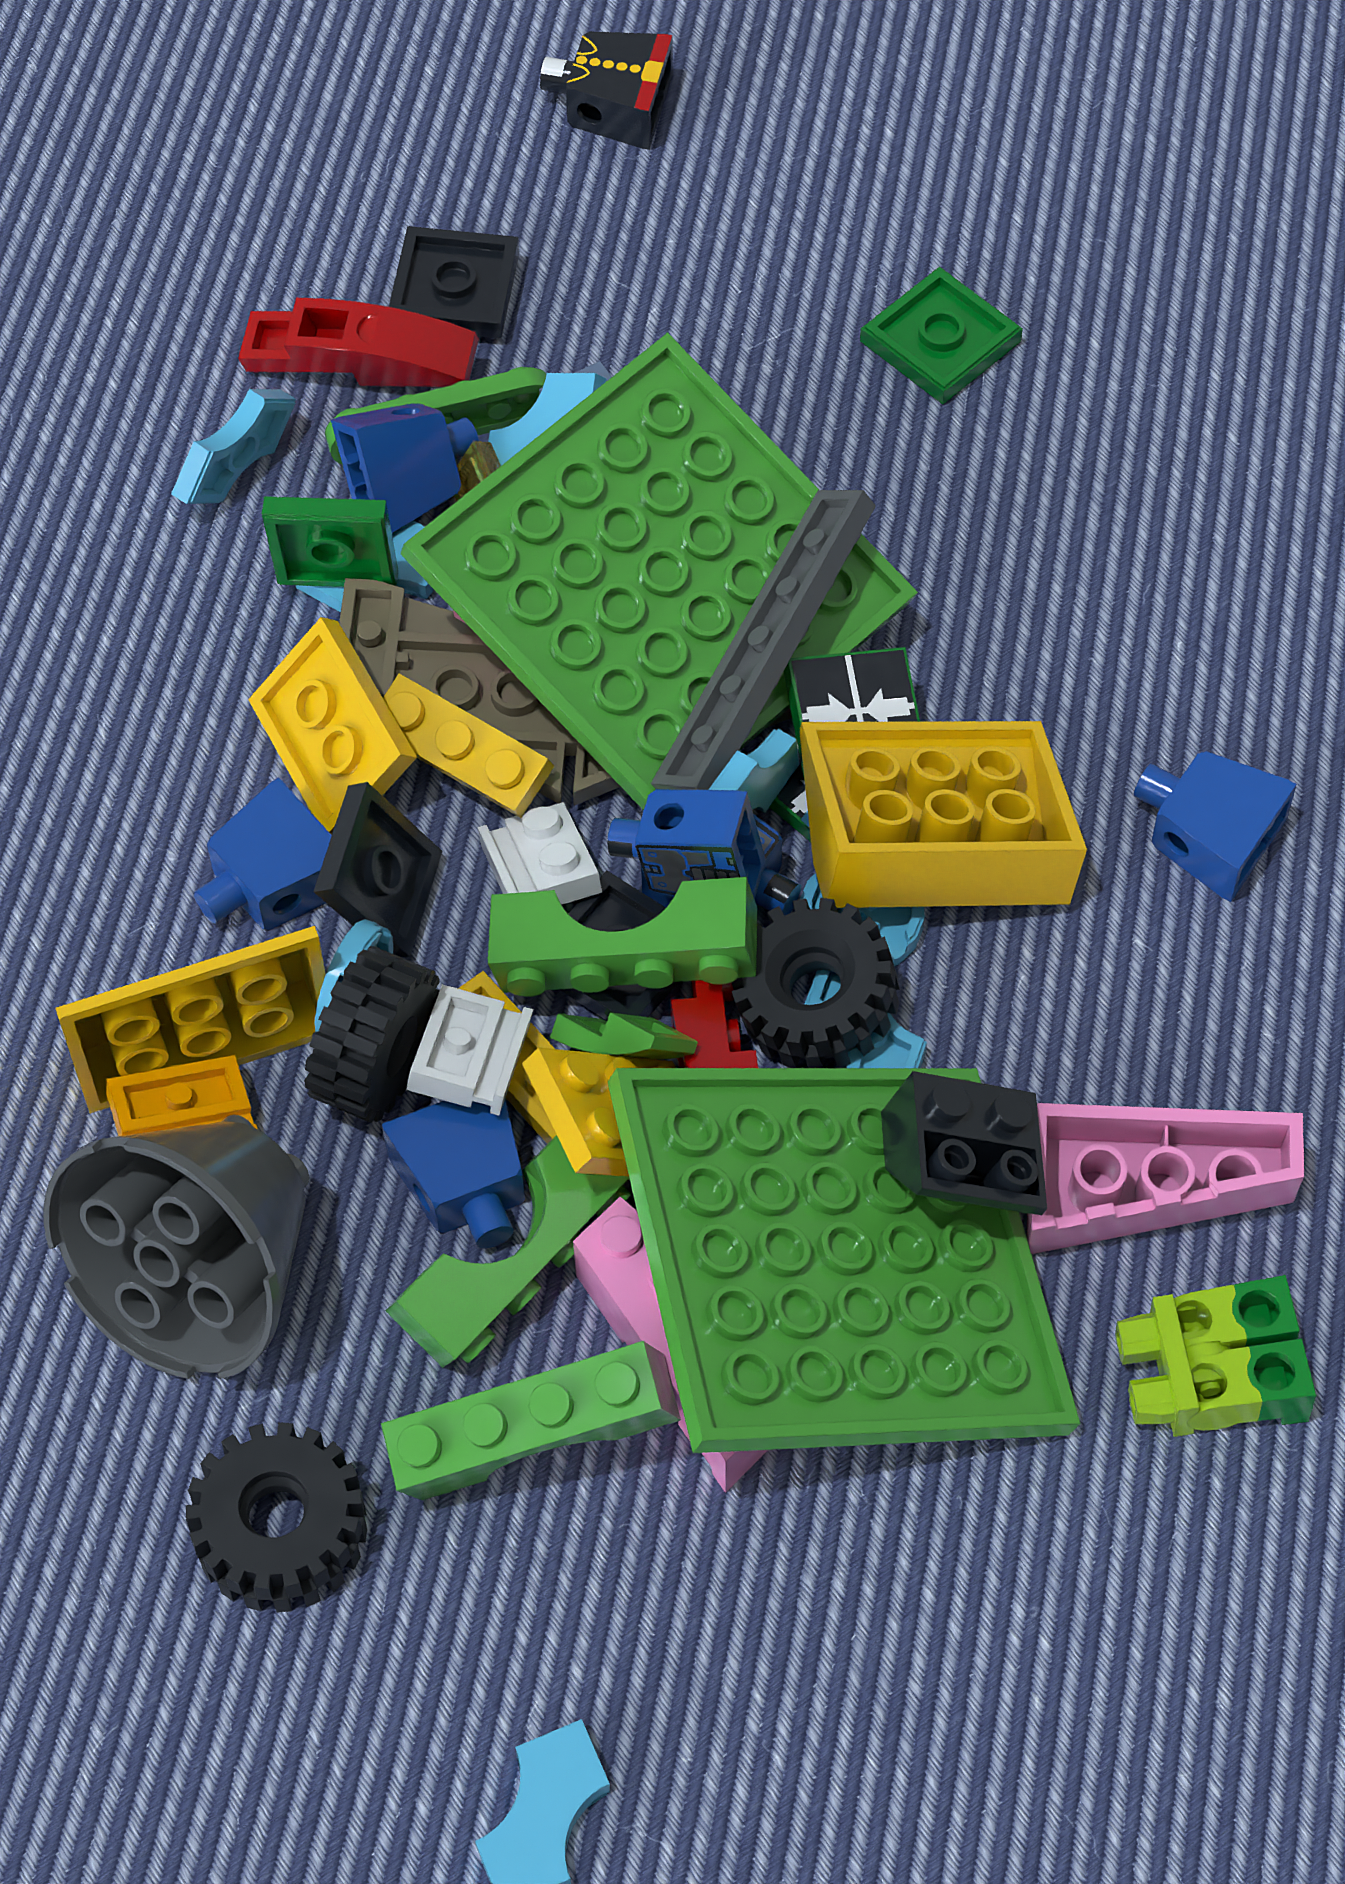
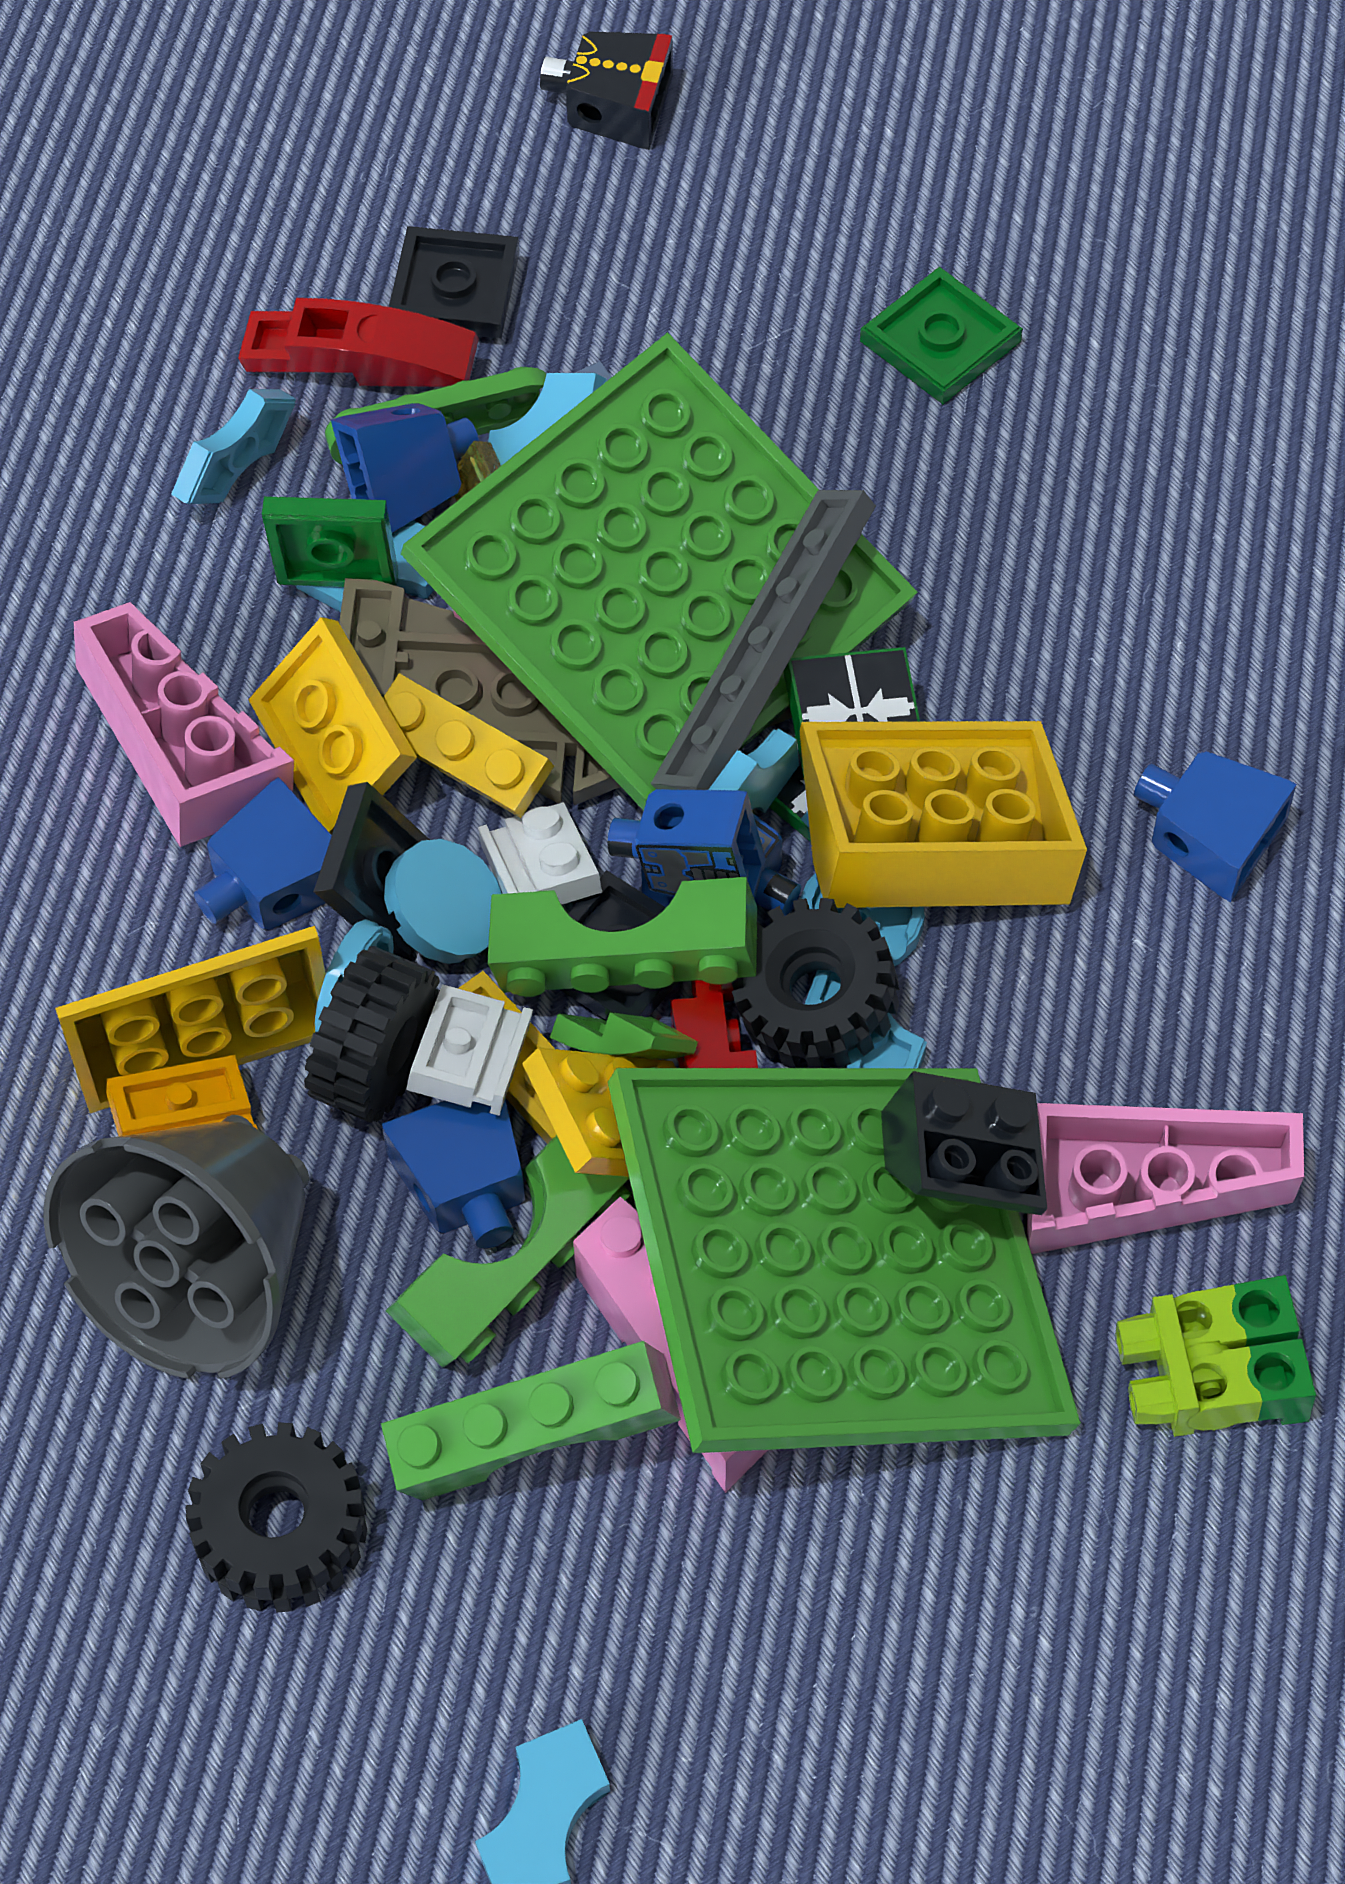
(173, 725): none -> bright pink wedge
(441, 900): none -> medium azure tile

